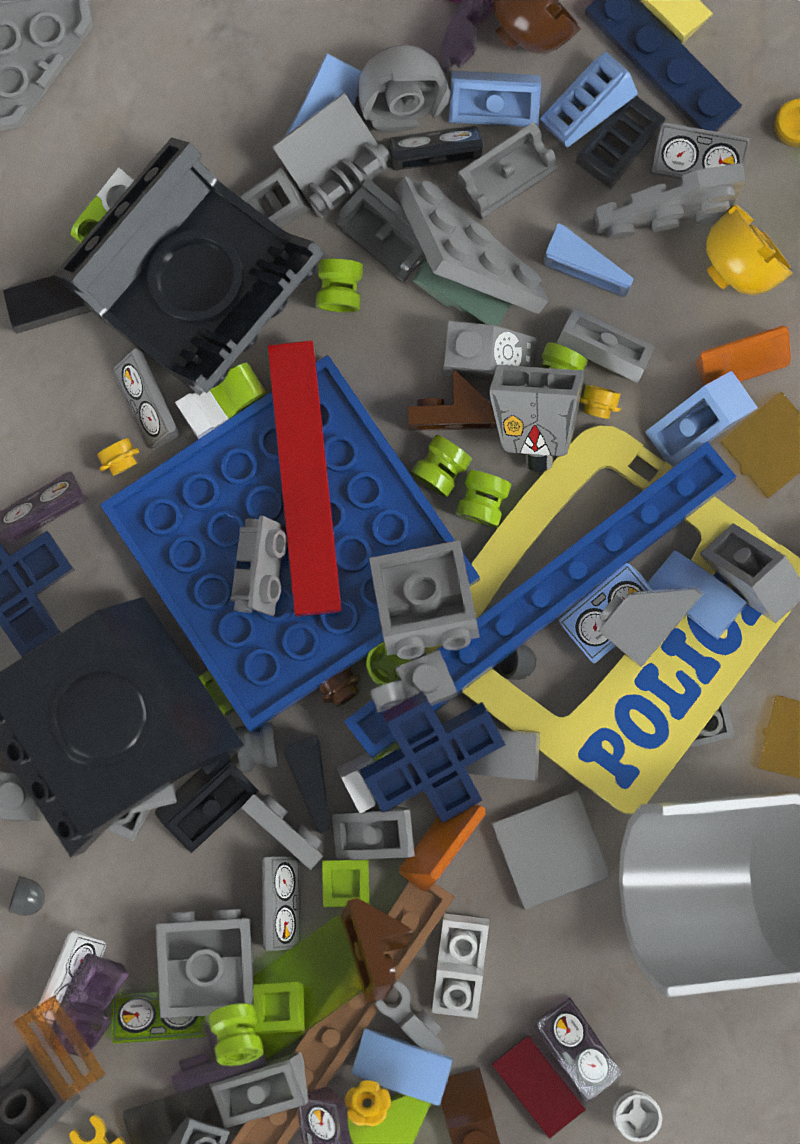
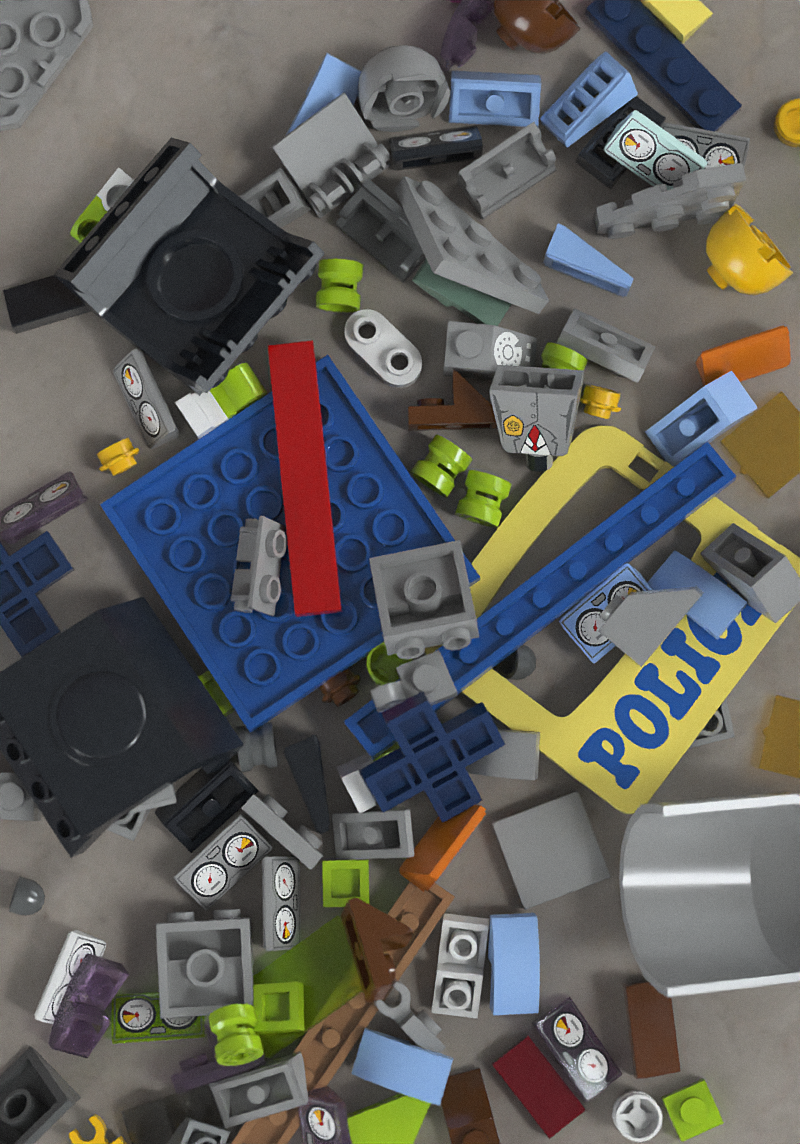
(80, 1082): clear orange tile -> none
(223, 862): none -> slope
(376, 1112): yellow plate -> none
(382, 348): none -> white plate
(515, 963): none -> light blue slope
(651, 151): none -> slope
(651, 1031): none -> reddish brown slope
(692, 1110): none -> lime plate

